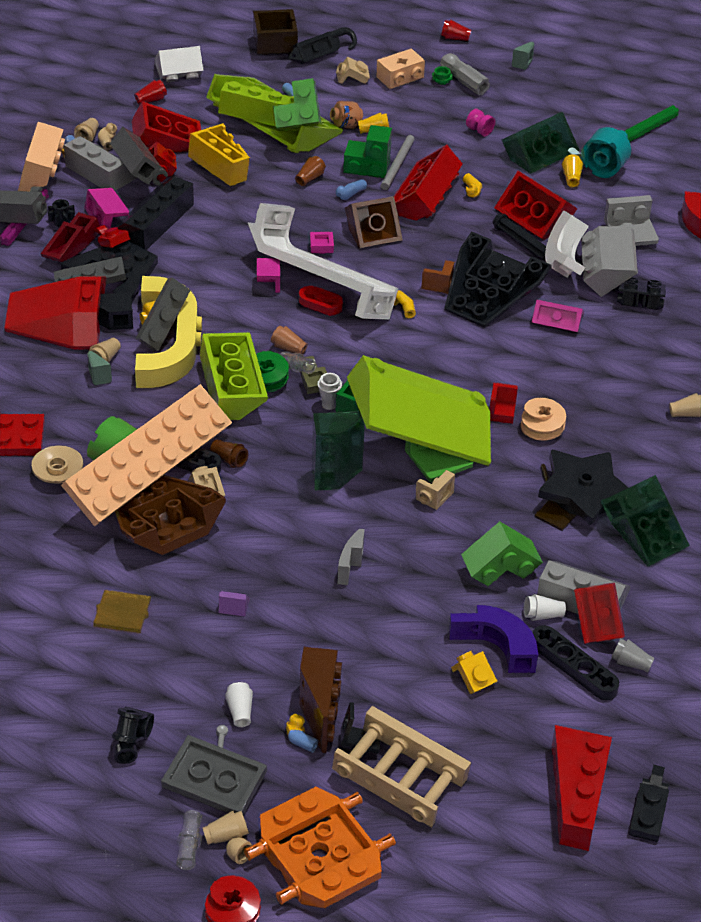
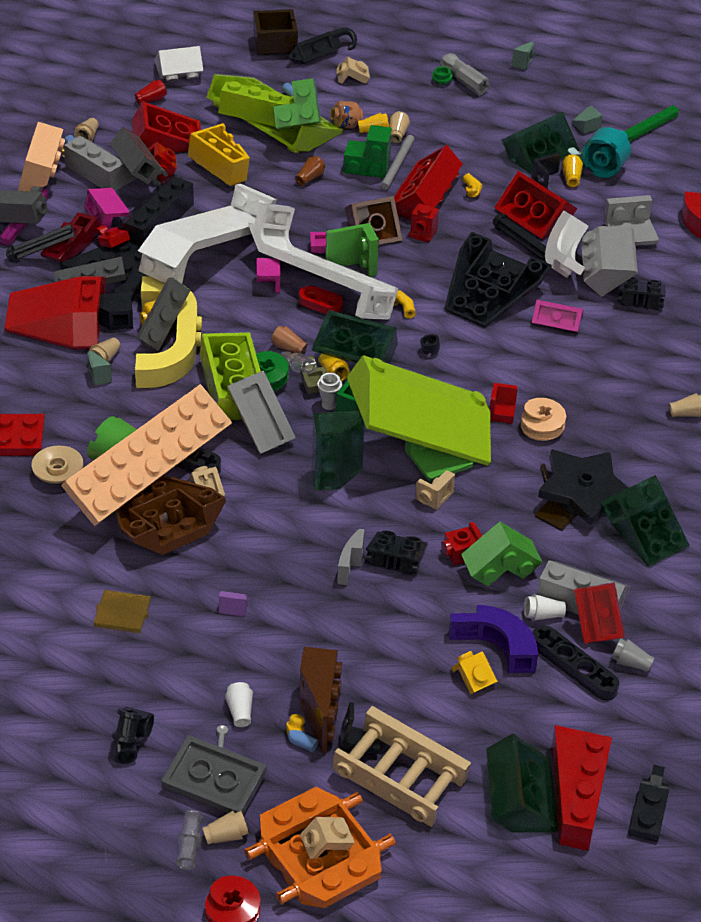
(15, 253): none -> black axle
(61, 212): black gear -> none
(106, 135): tan arm -> none
(173, 242): none -> white panel
(231, 453): reddish brown cone -> none
(235, 849): tan hinge -> none
(261, 412): none -> light grey piece
(326, 834): none -> tan bracket
(334, 365): none -> yellow cone
(351, 189): medium blue arm -> none
(353, 246): none -> bright green bracket
(353, 337): none -> clear green slope
(399, 123): none -> tan cone
(400, 68): light nougat brick -> none
(406, 549): none -> black hinge
(424, 223): none -> red brick
(430, 344): none -> black hinge
(438, 280): dark orange panel -> none
(455, 31): red cone -> none
(458, 541): none -> red brick
(482, 123): dark pink wheel -> none
(521, 787): none -> clear green slope
(544, 167): none -> black bracket
(588, 120): none -> sand green slope

